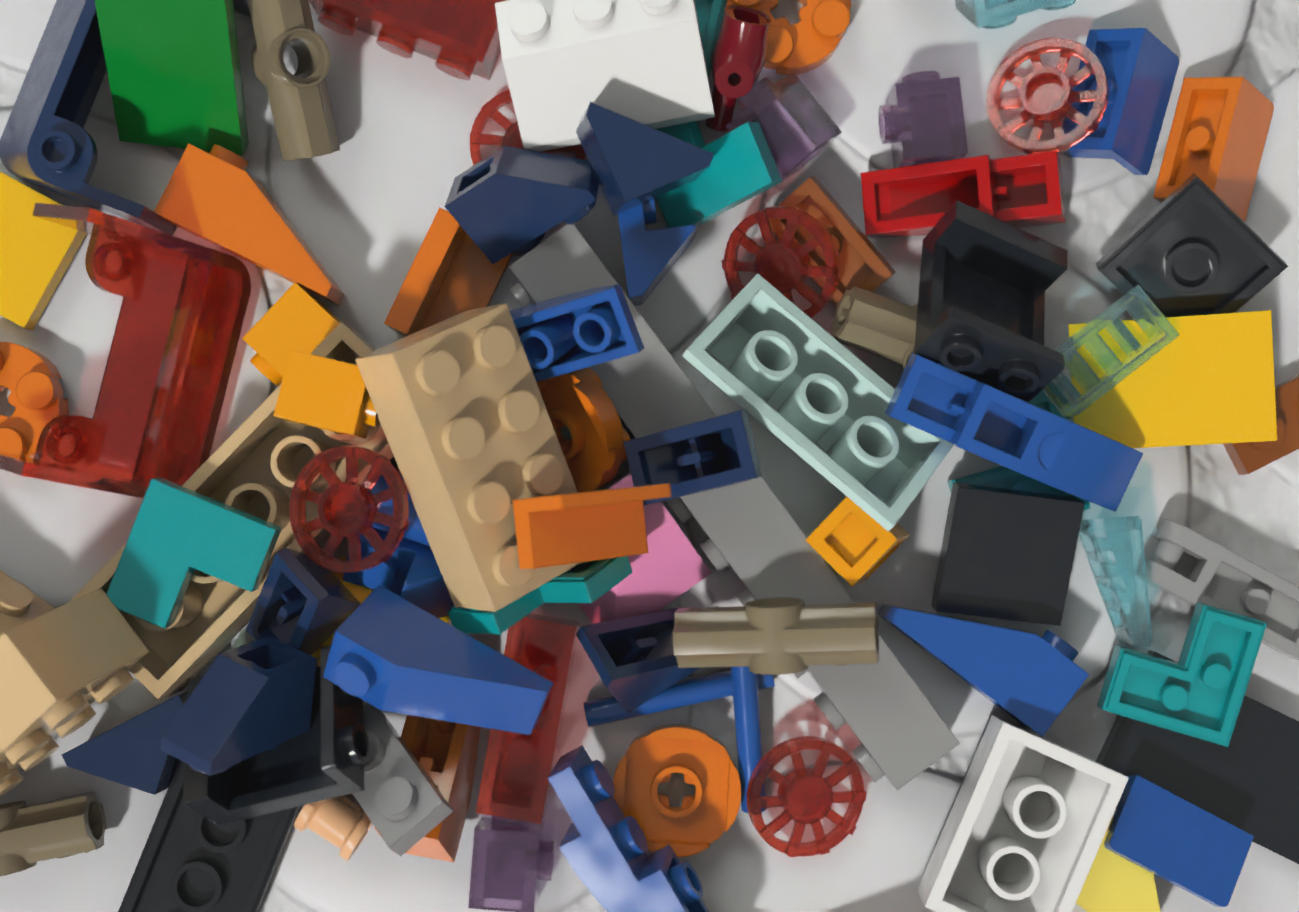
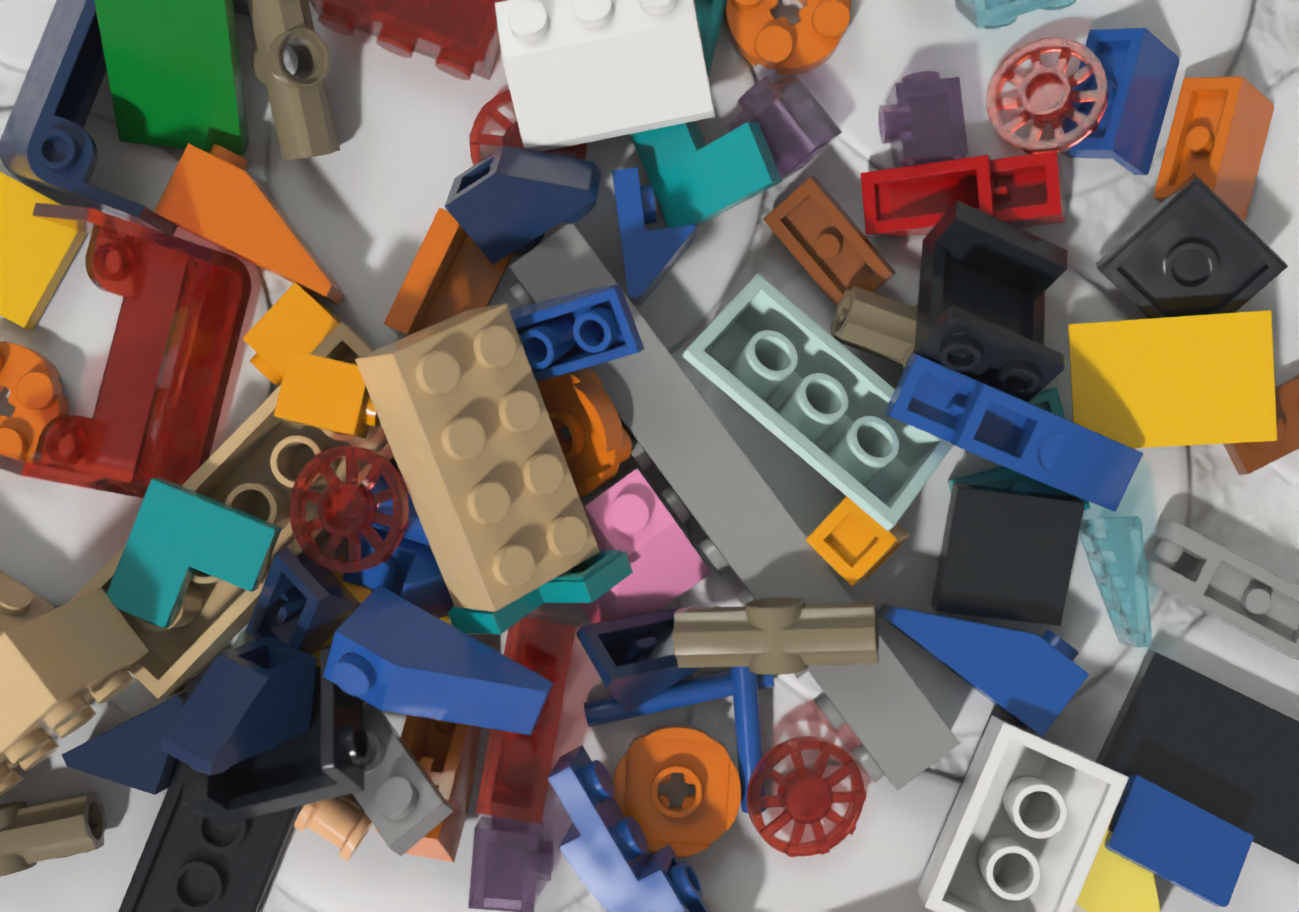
(583, 525): orange panel -> none
(635, 159): dark blue slope -> none
(695, 456): dark blue slope -> none
(736, 60): dark red piece -> none
(784, 260): clear red wheel -> none
(1150, 320): clear light blue slope -> none
(1200, 691): teal tile -> none

